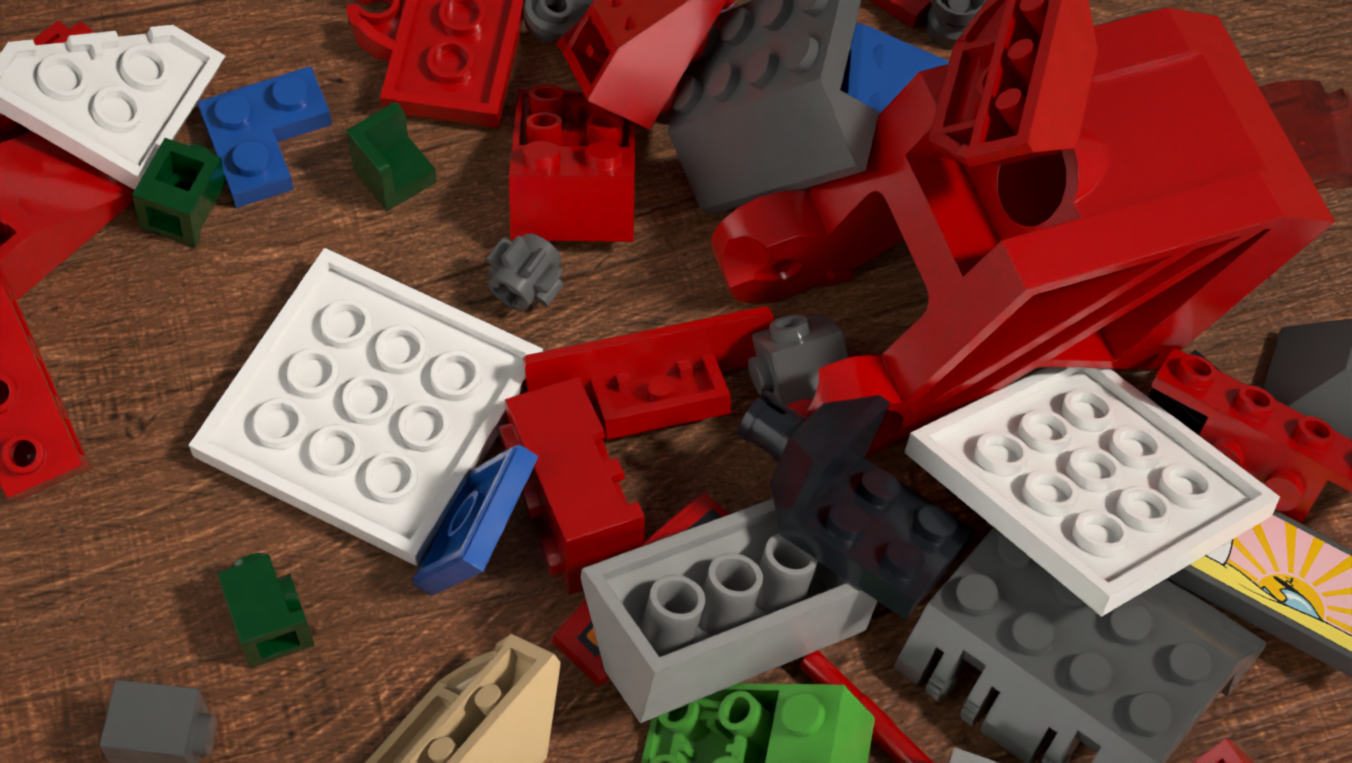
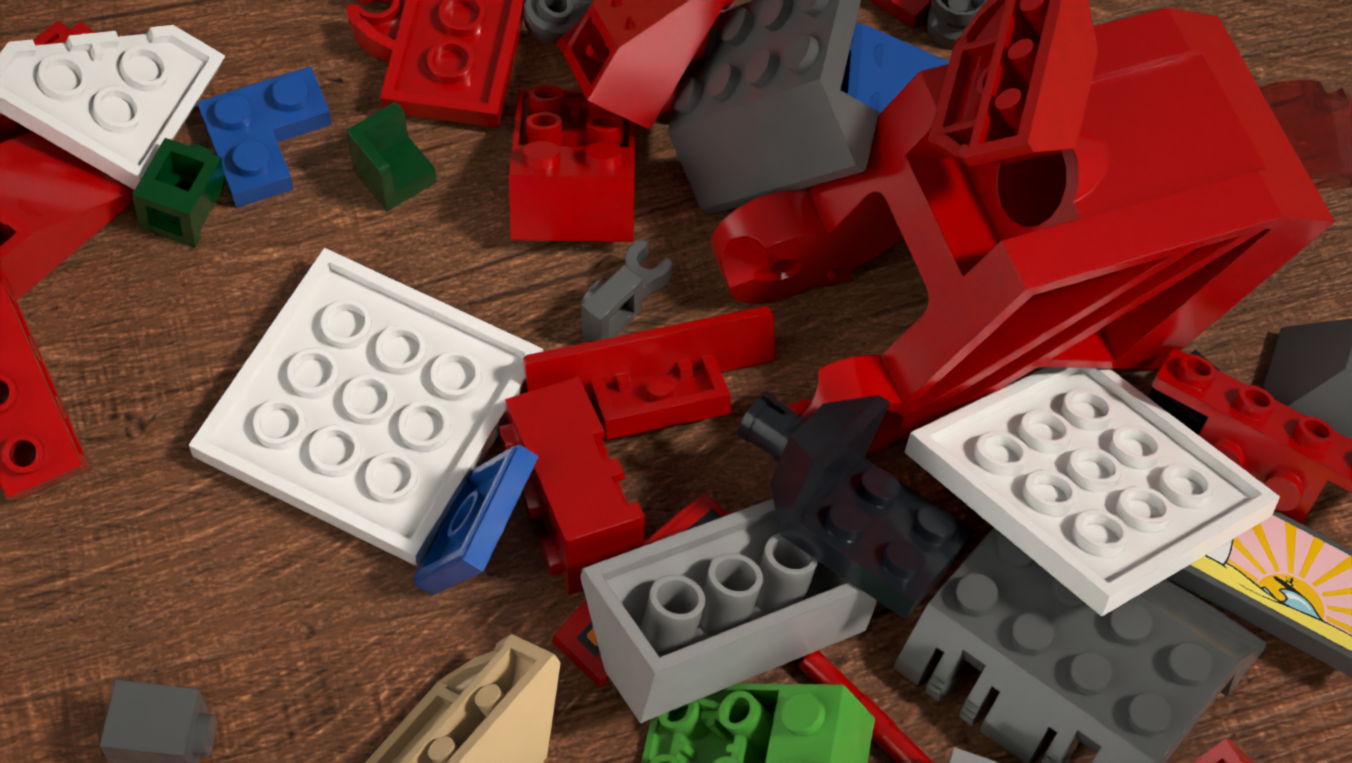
(264, 610): dark green brick -> none
(525, 271): dark grey gear -> none
(617, 301): none -> dark grey plate
(793, 353): dark grey brick -> none

